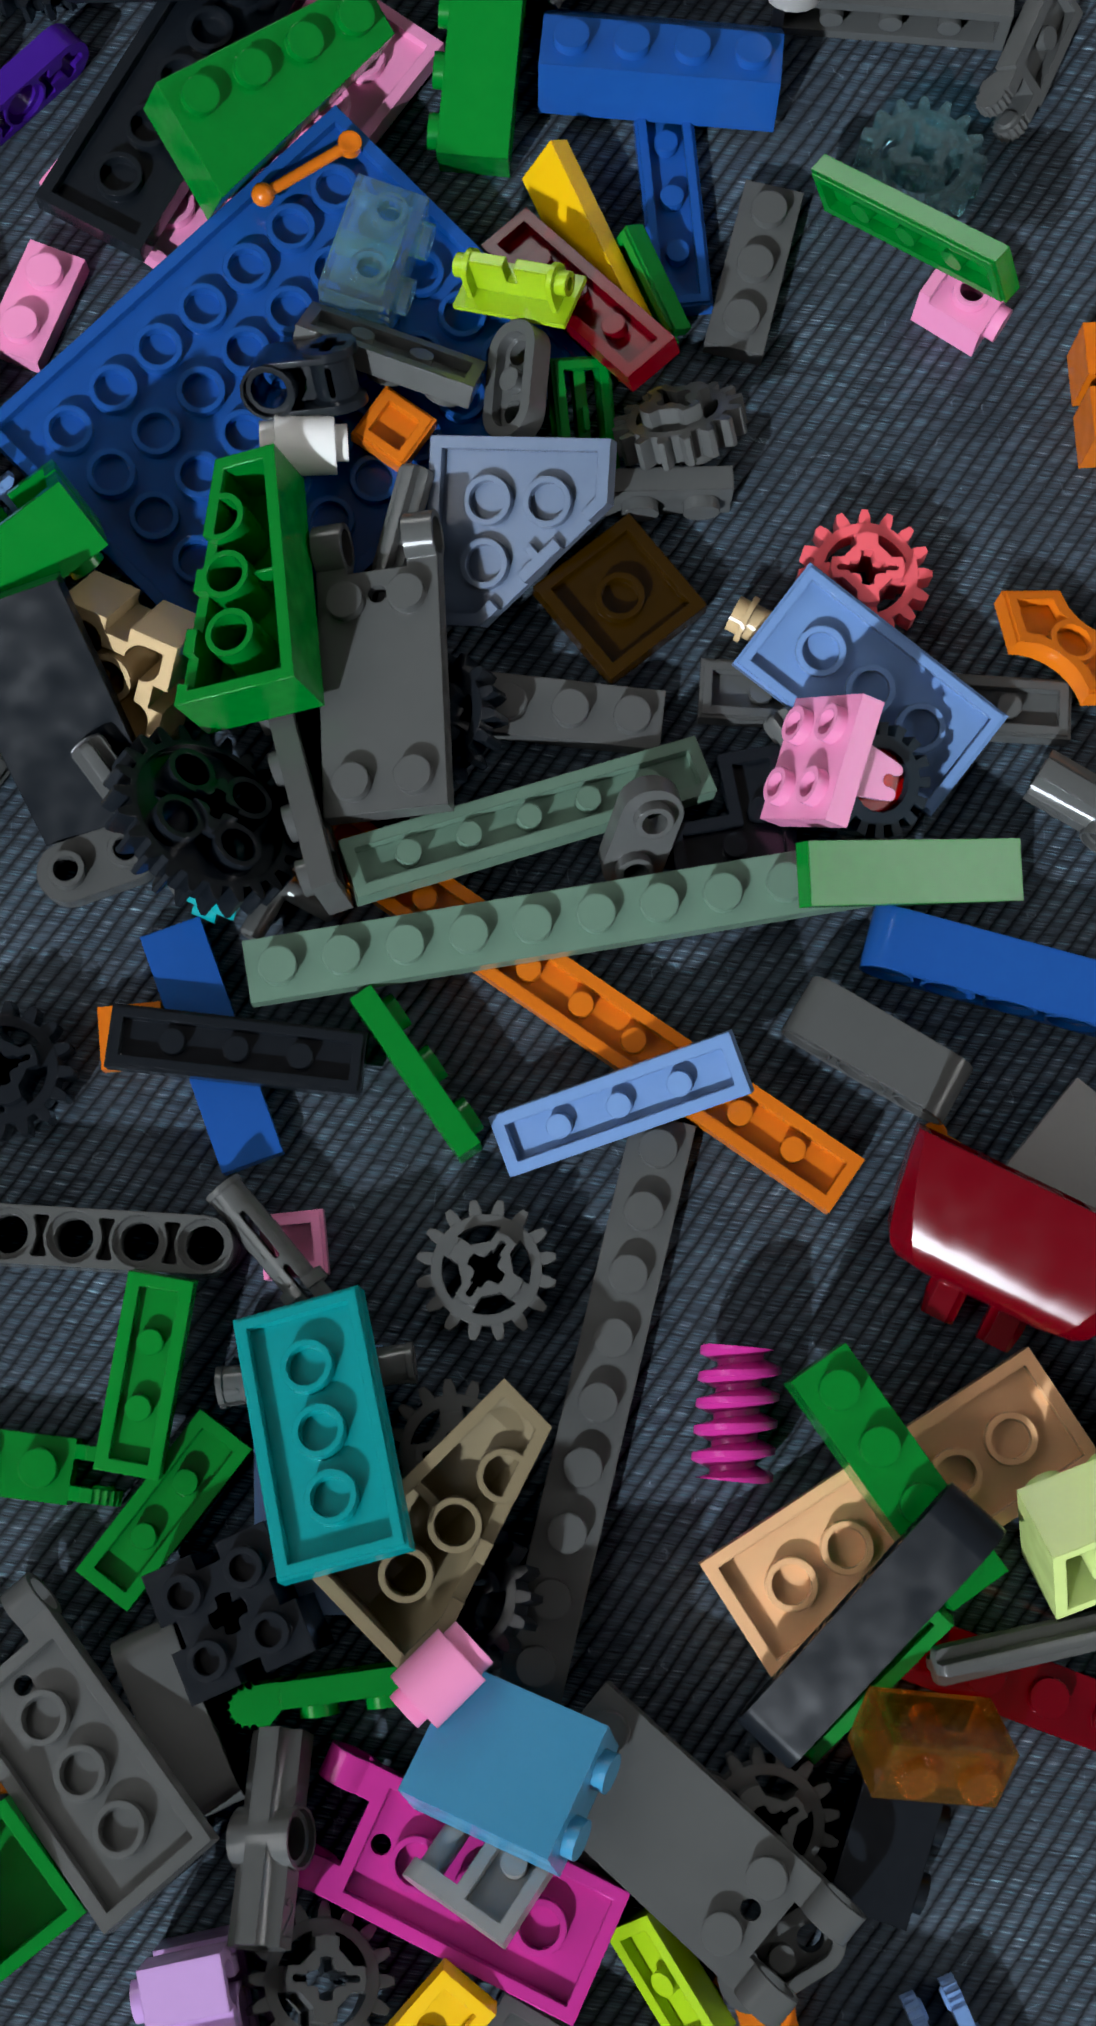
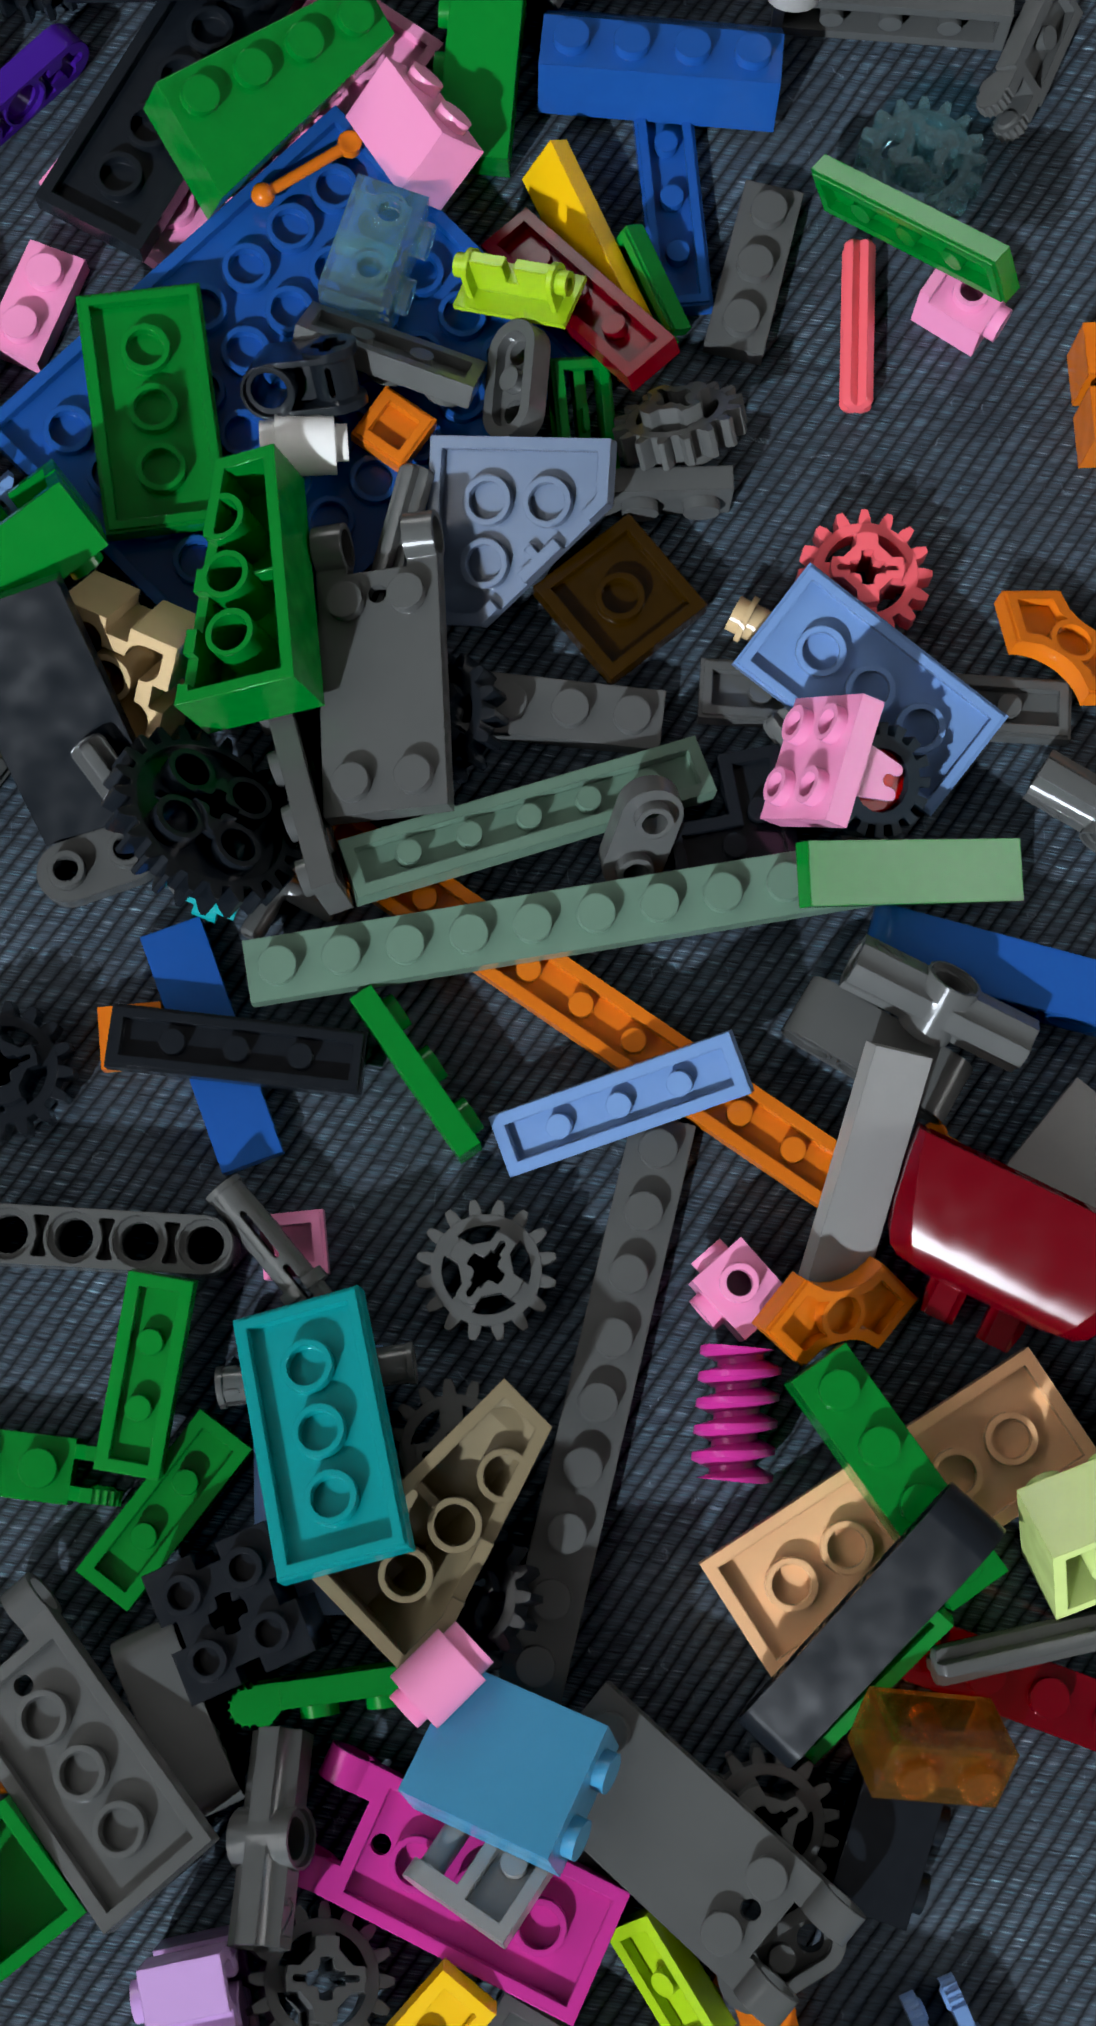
(150, 408): none -> green tile
(415, 131): none -> bright pink brick
(732, 1287): none -> bright pink brick
(813, 1315): none -> orange tile
(857, 326): none -> coral axle
(865, 1161): none -> light grey tile
(939, 1003): none -> dark grey piece

